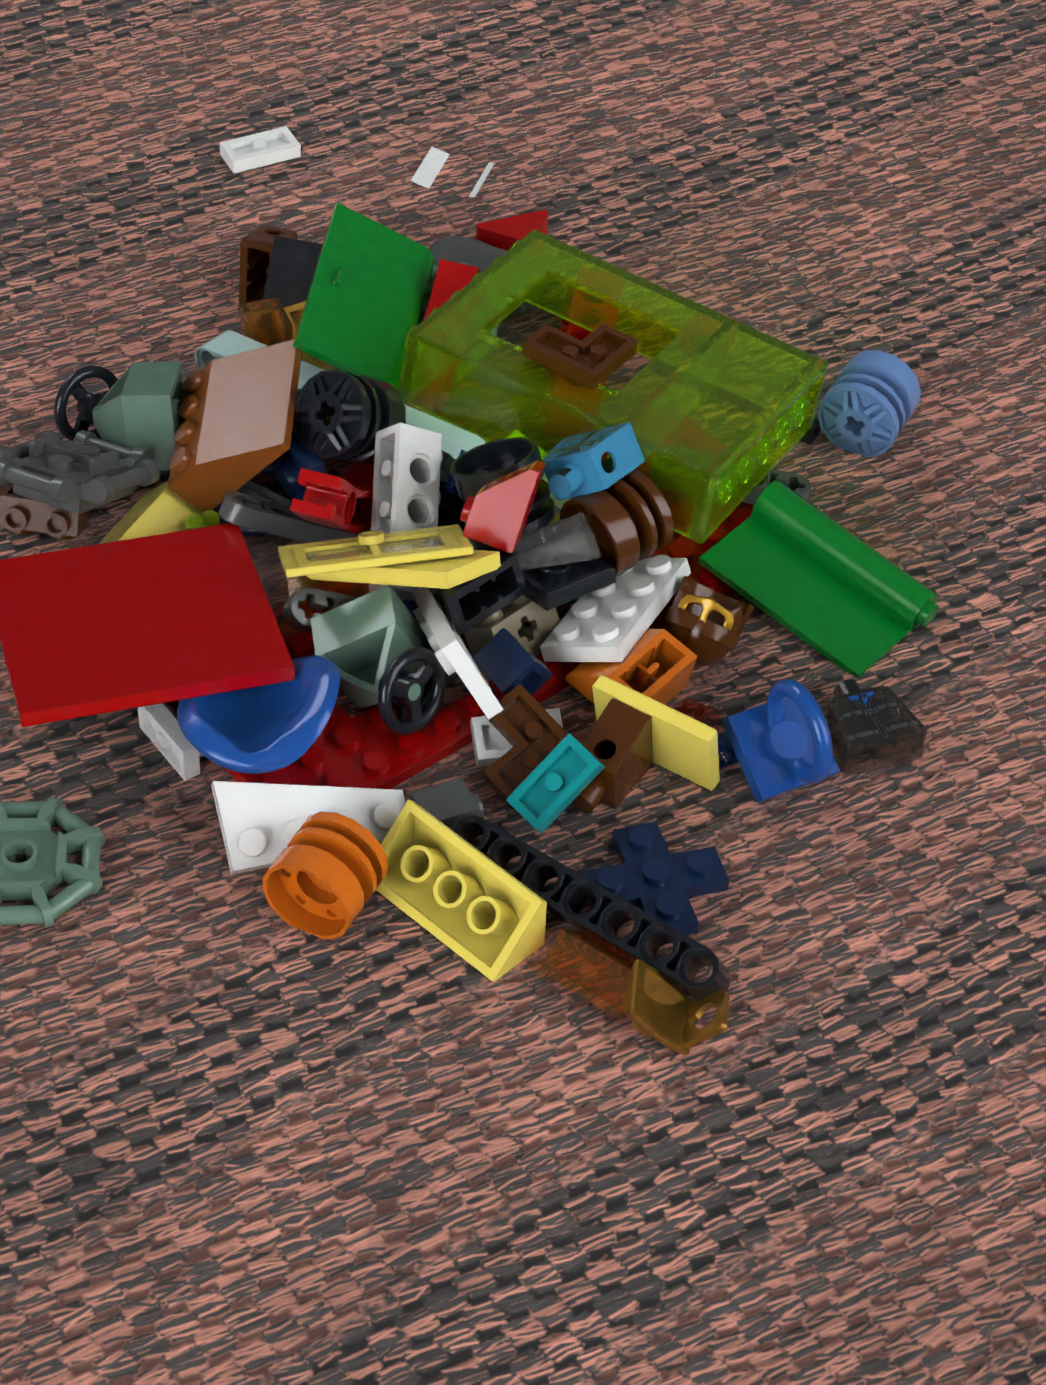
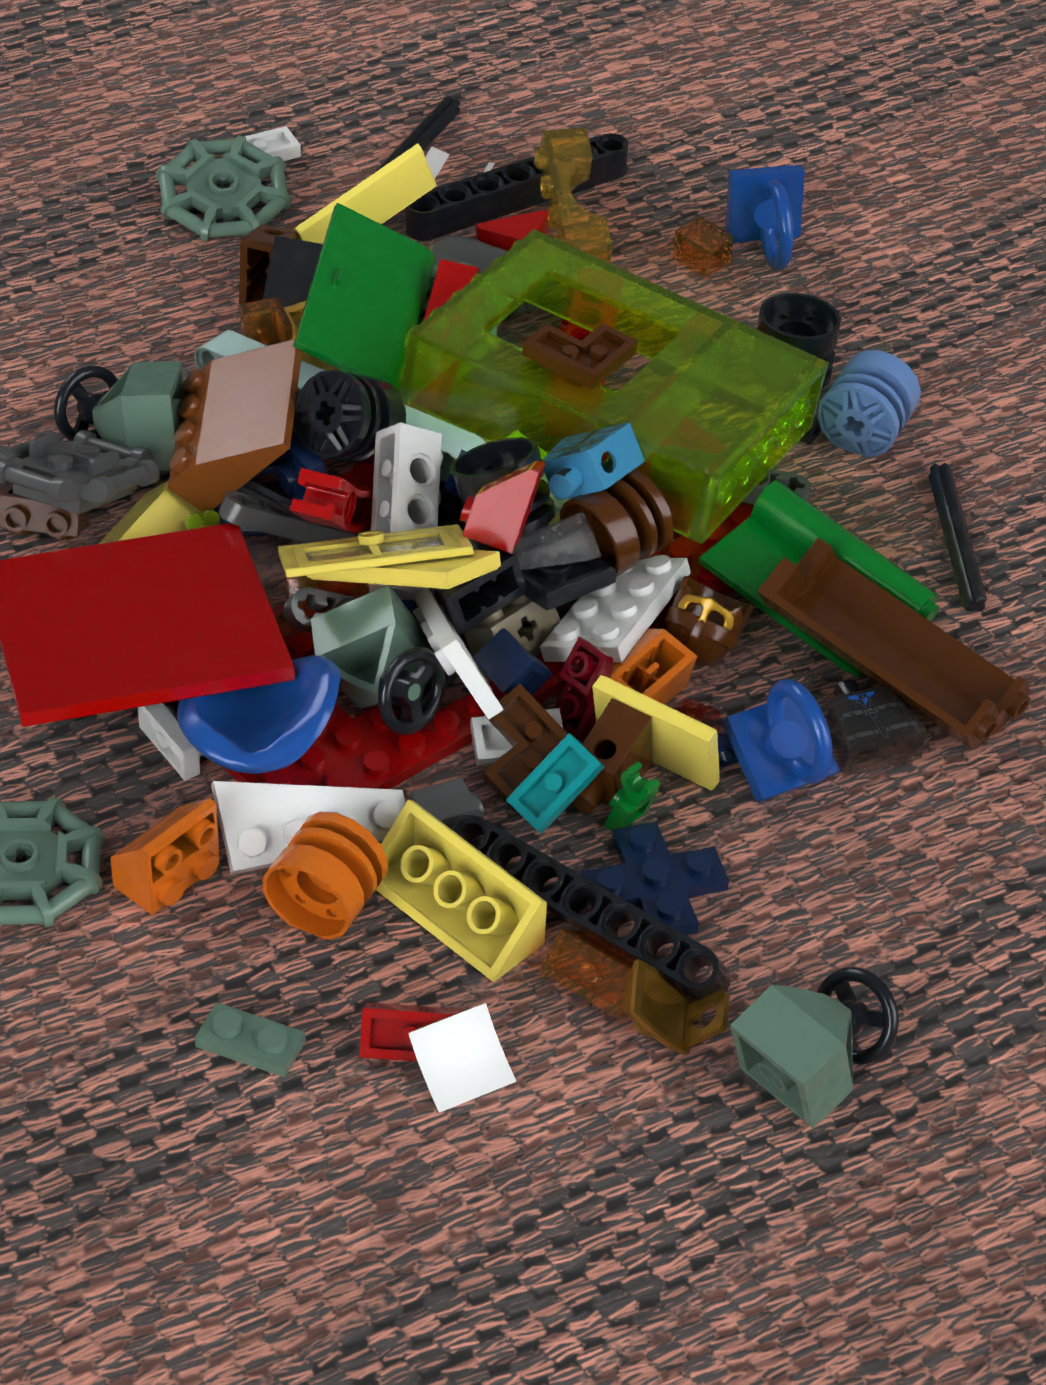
(169, 856): none -> orange slope
(223, 203): none -> sand green plate
(250, 1039): none -> sand green plate
(378, 195): none -> light yellow slope
(387, 1028): none -> red panel
(428, 128): none -> black axle
(461, 1057): none -> white sticker
(504, 191): none -> black beam
(566, 163): none -> clear yellow arch
(581, 671): none -> dark red slope
(631, 800): none -> green plate
(703, 247): none -> clear orange brick
(766, 207): none -> blue tile
(802, 323): none -> black wheel
(802, 1040): none -> sand green piece
(895, 645): none -> reddish brown panel
(957, 538): none -> black axle

